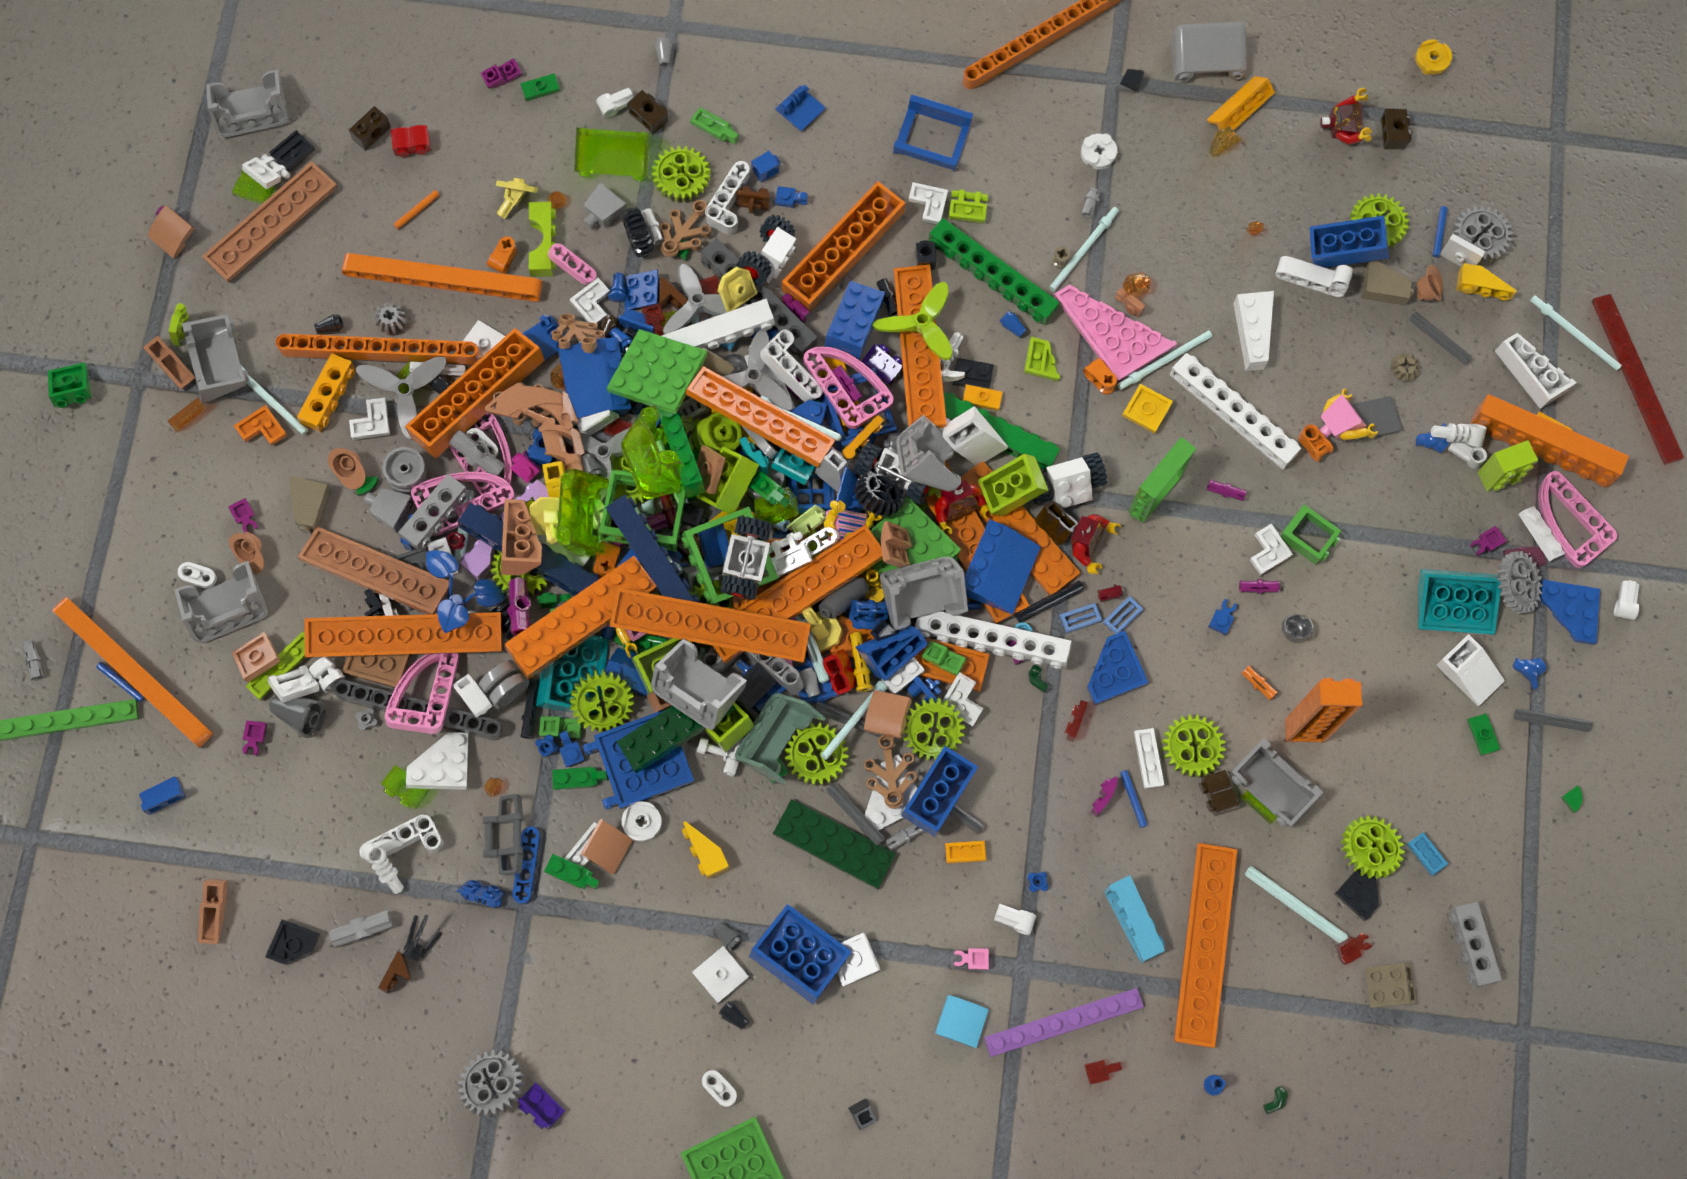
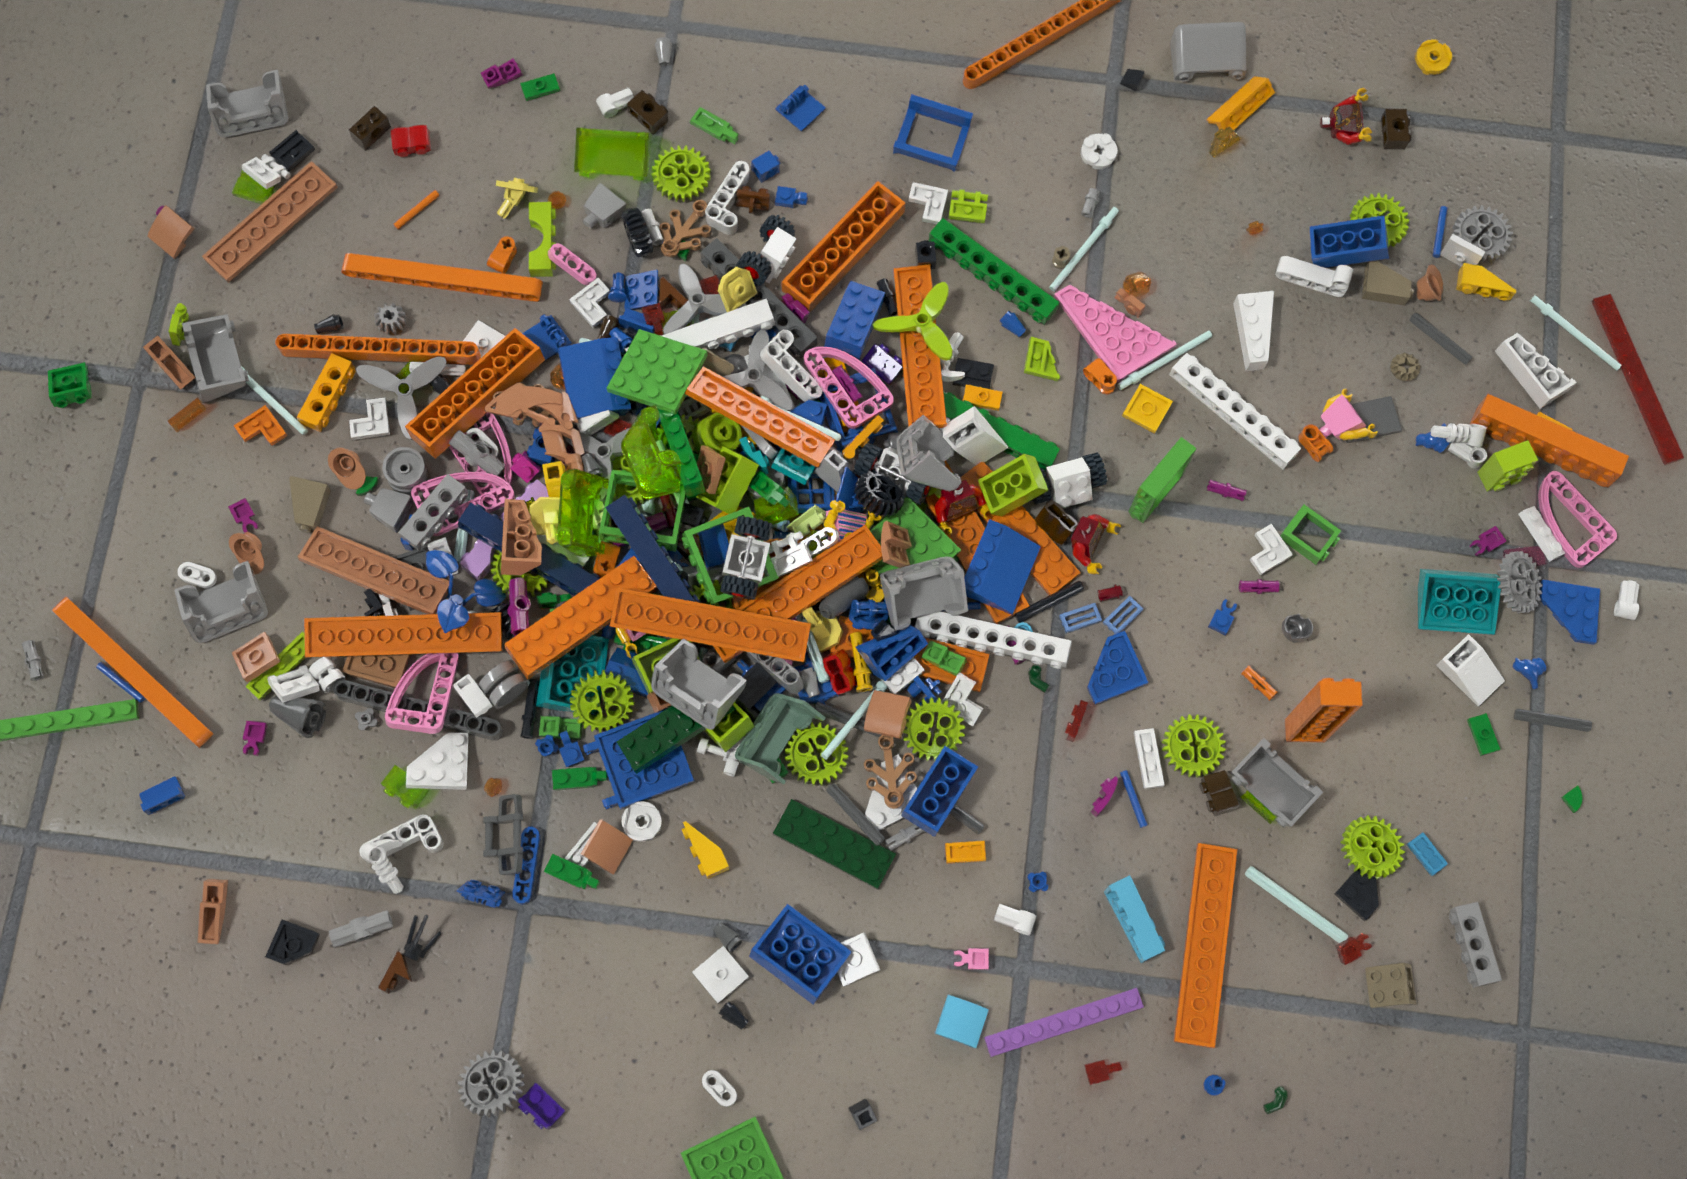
(456, 536): dark red plate -> none
(568, 321): medium nougat plant -> none

